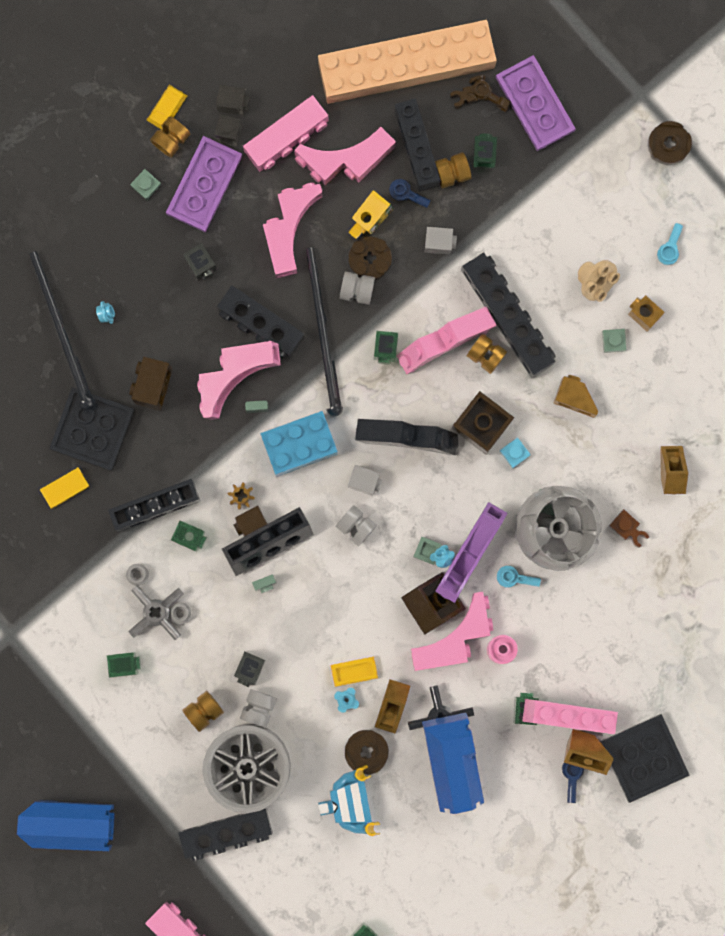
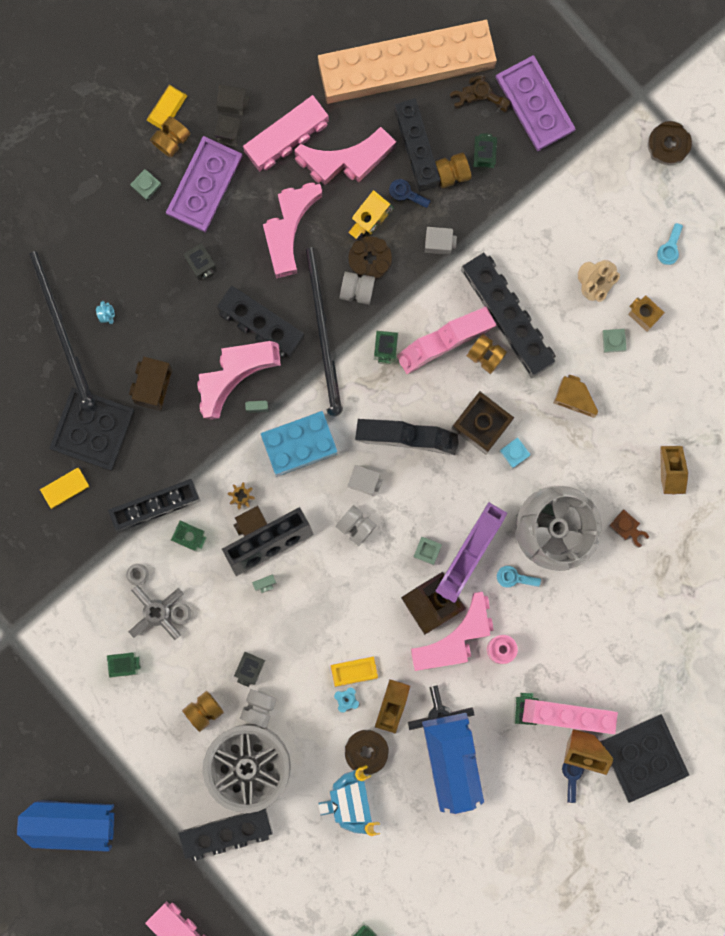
(443, 556): medium azure plate -> none

